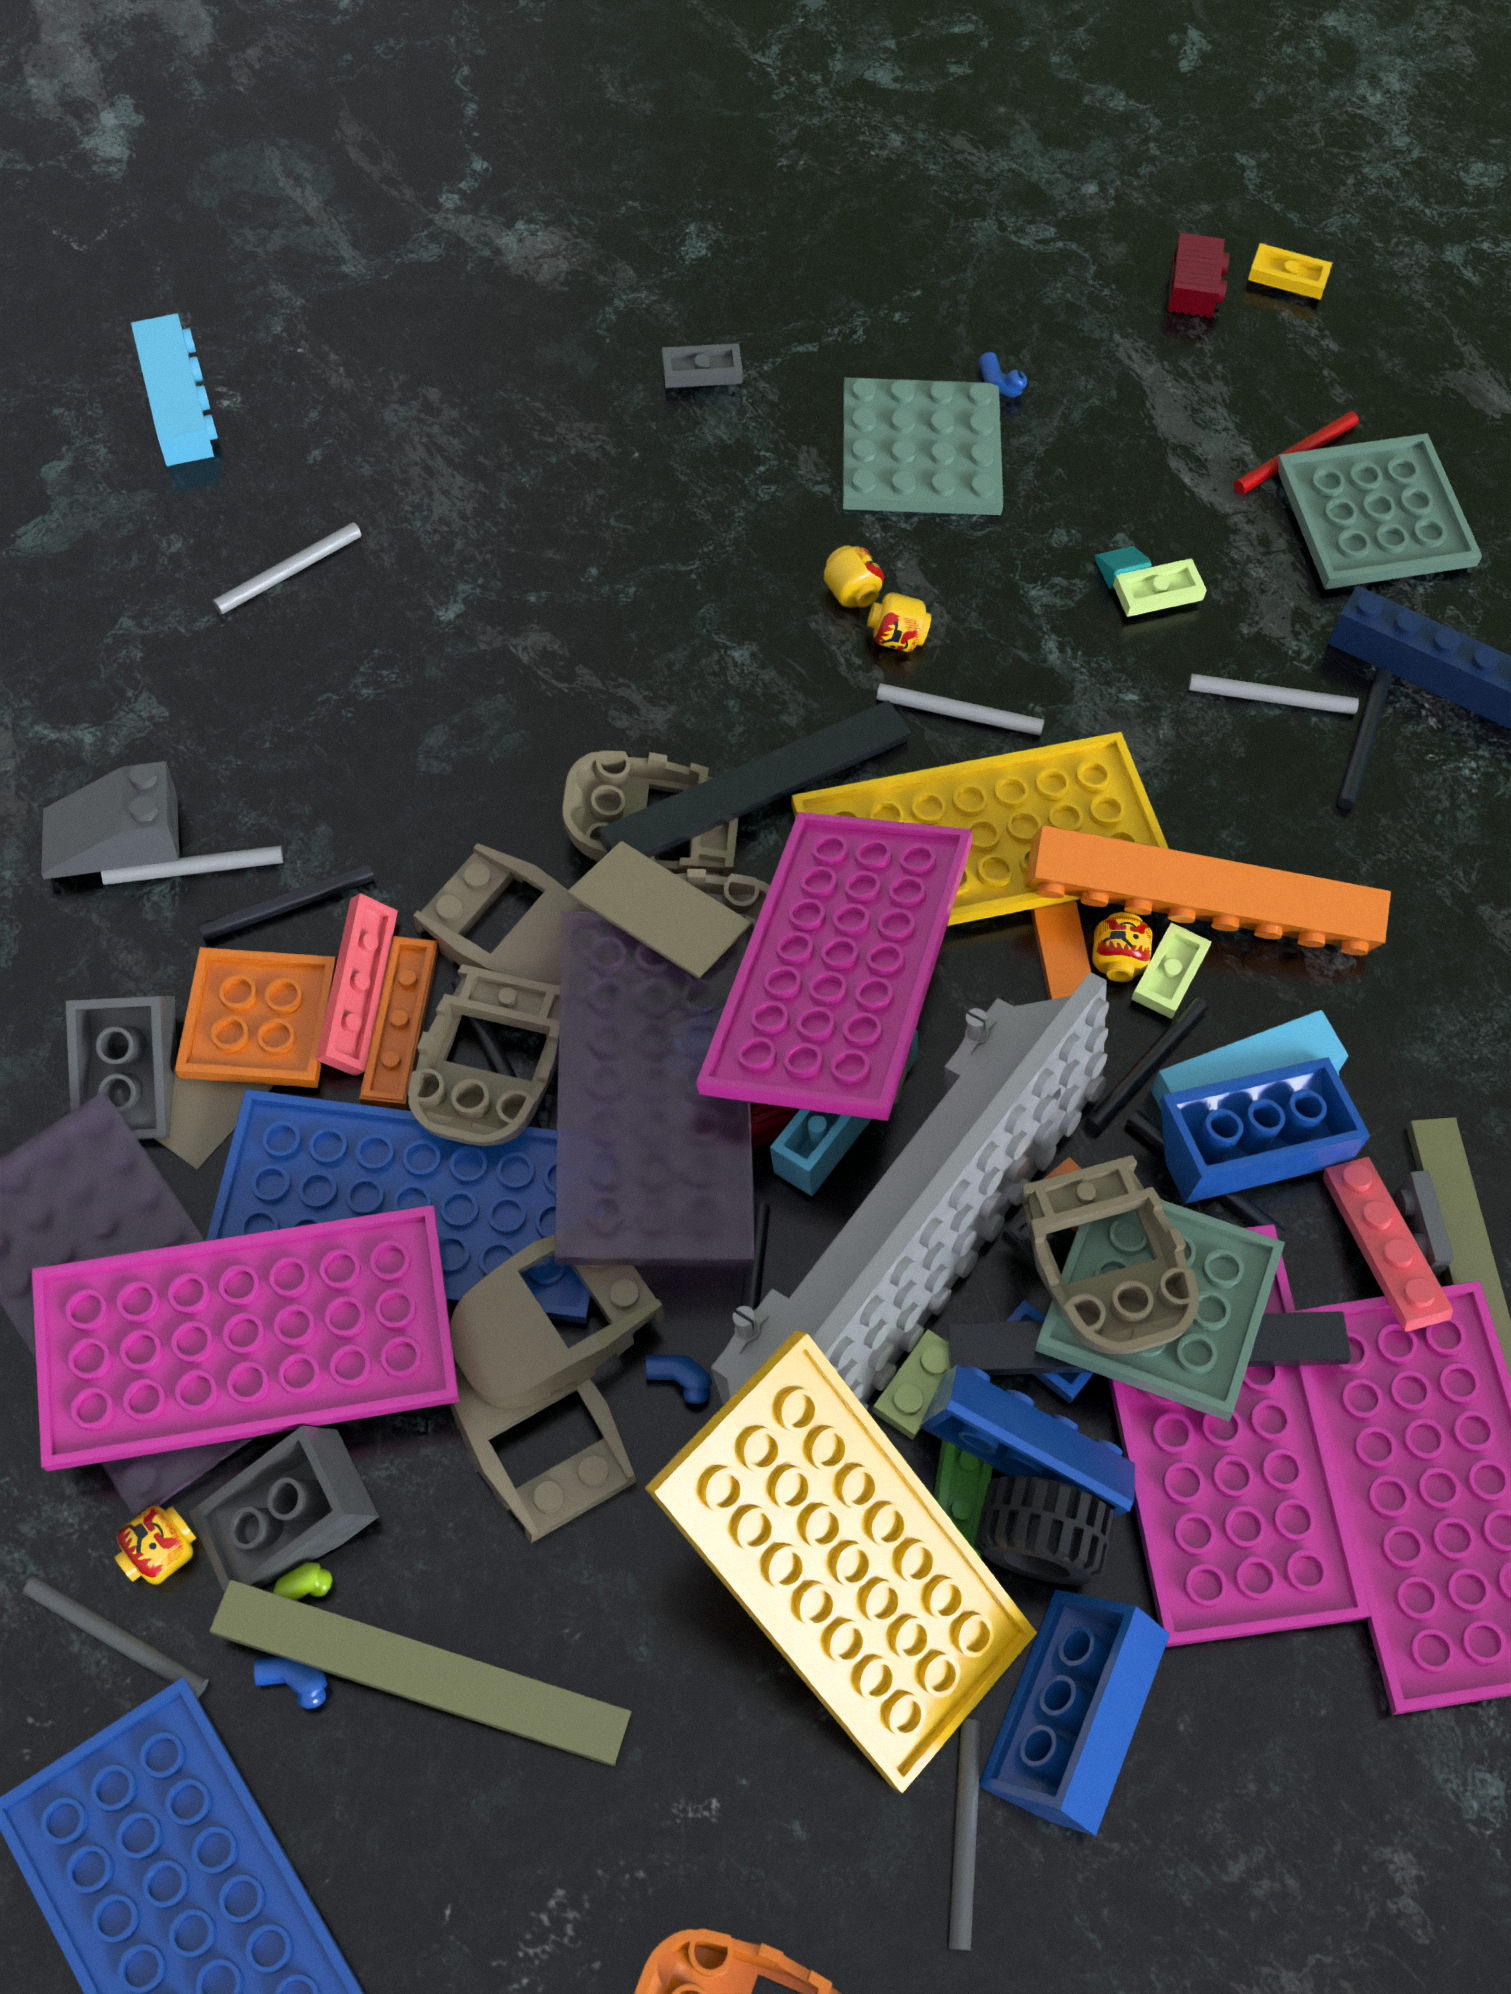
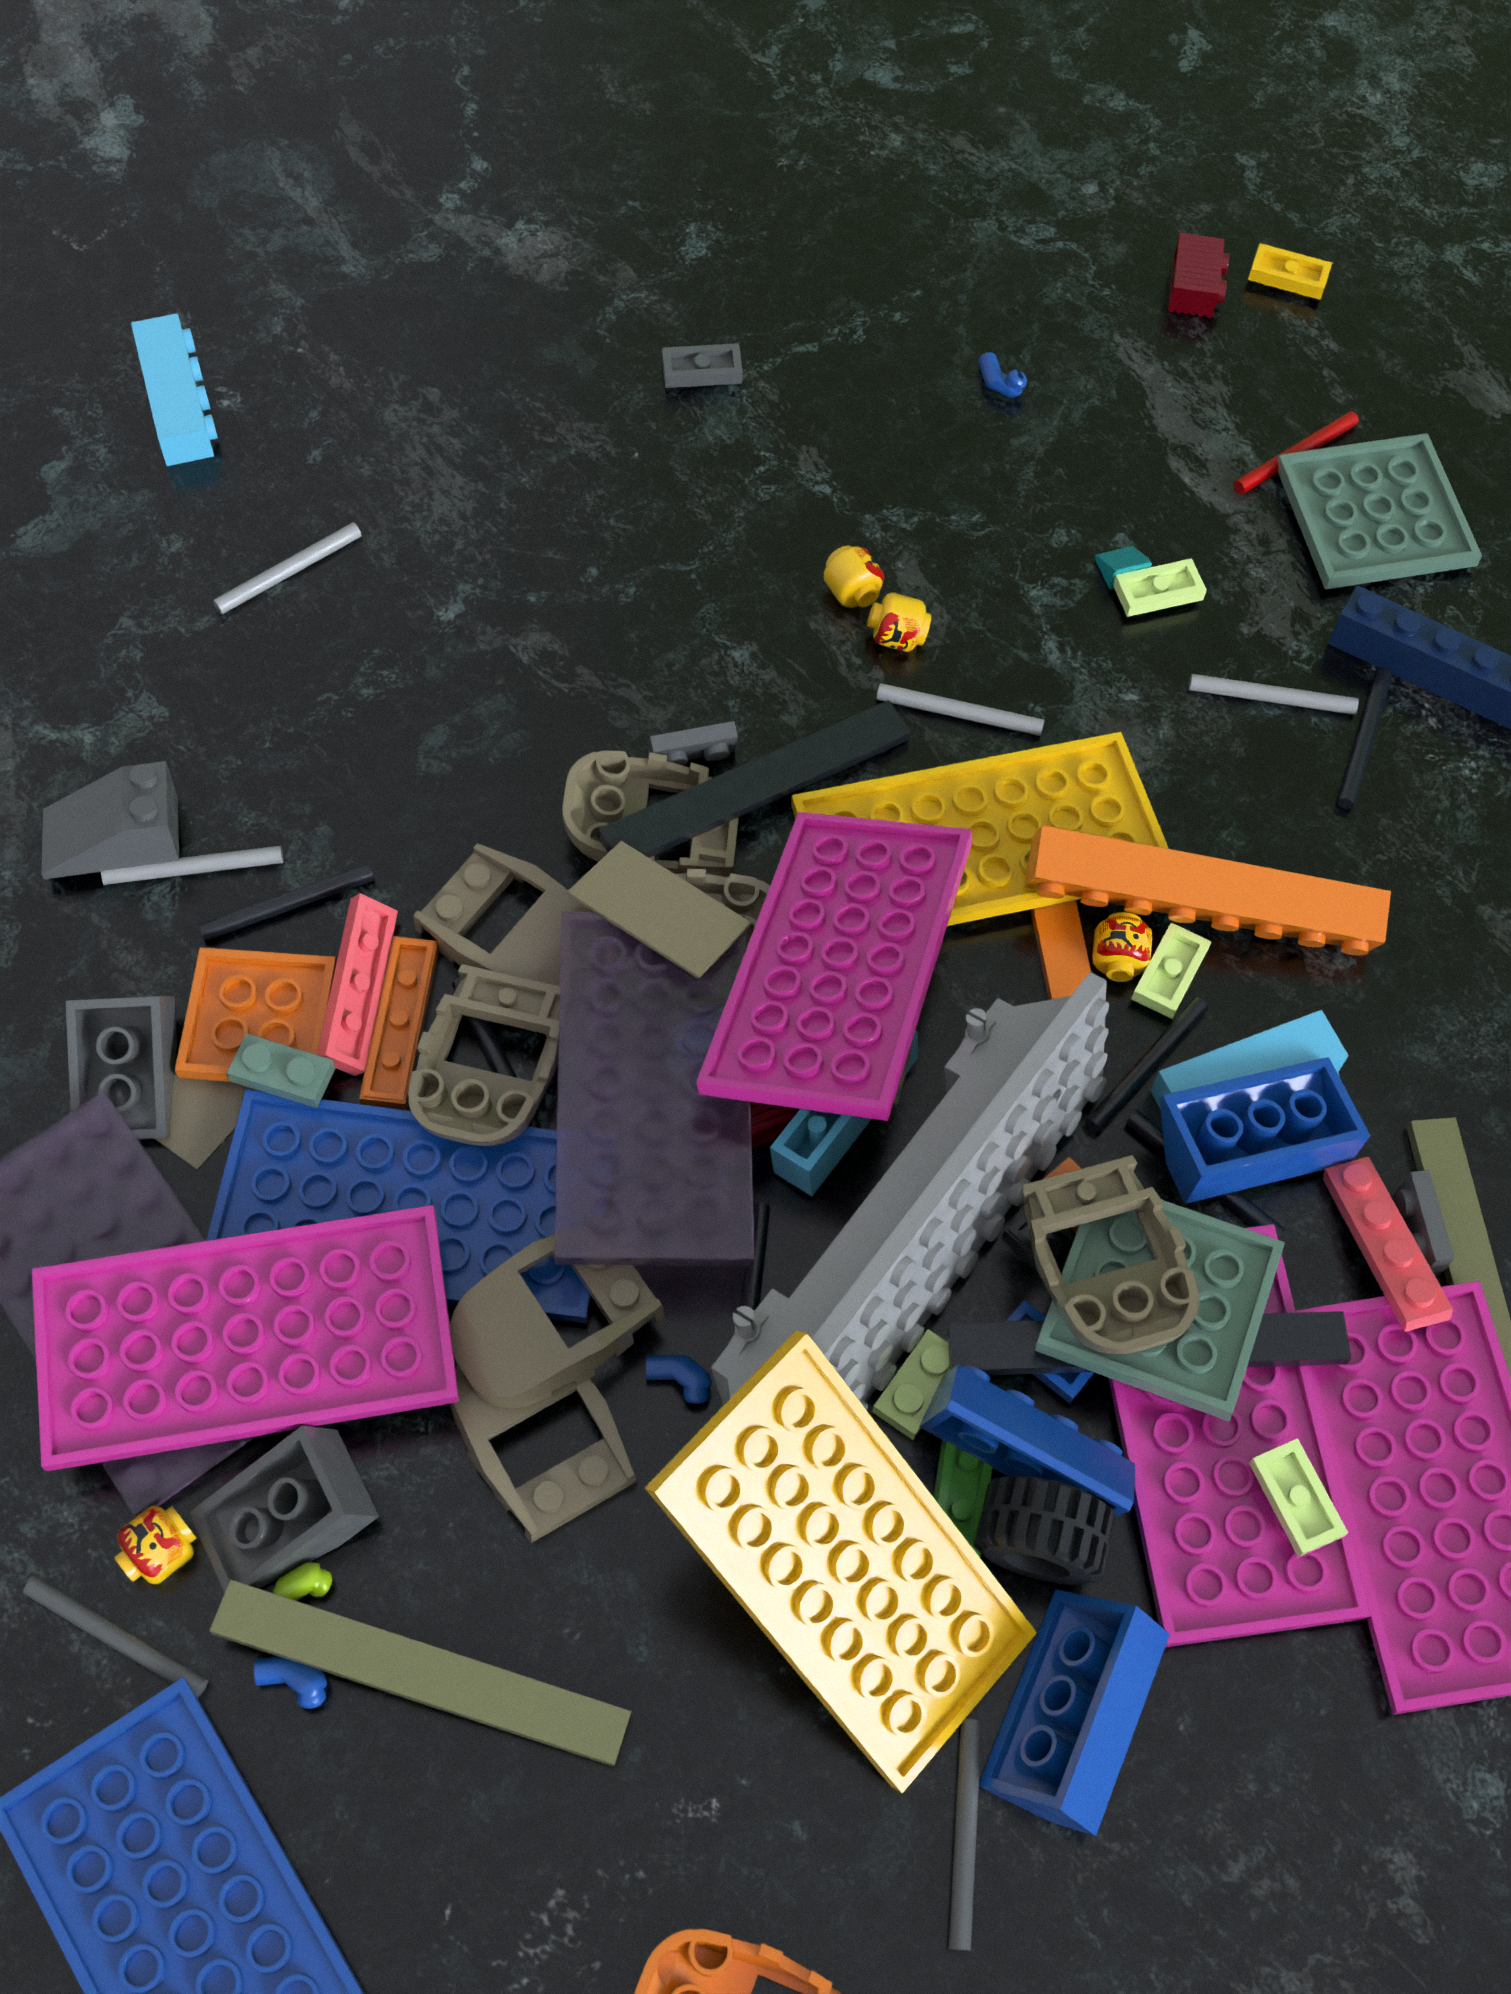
(281, 1070): none -> sand green plate
(711, 742): none -> dark grey plate
(922, 446): sand green plate -> none
(1298, 1497): none -> yellowish green plate

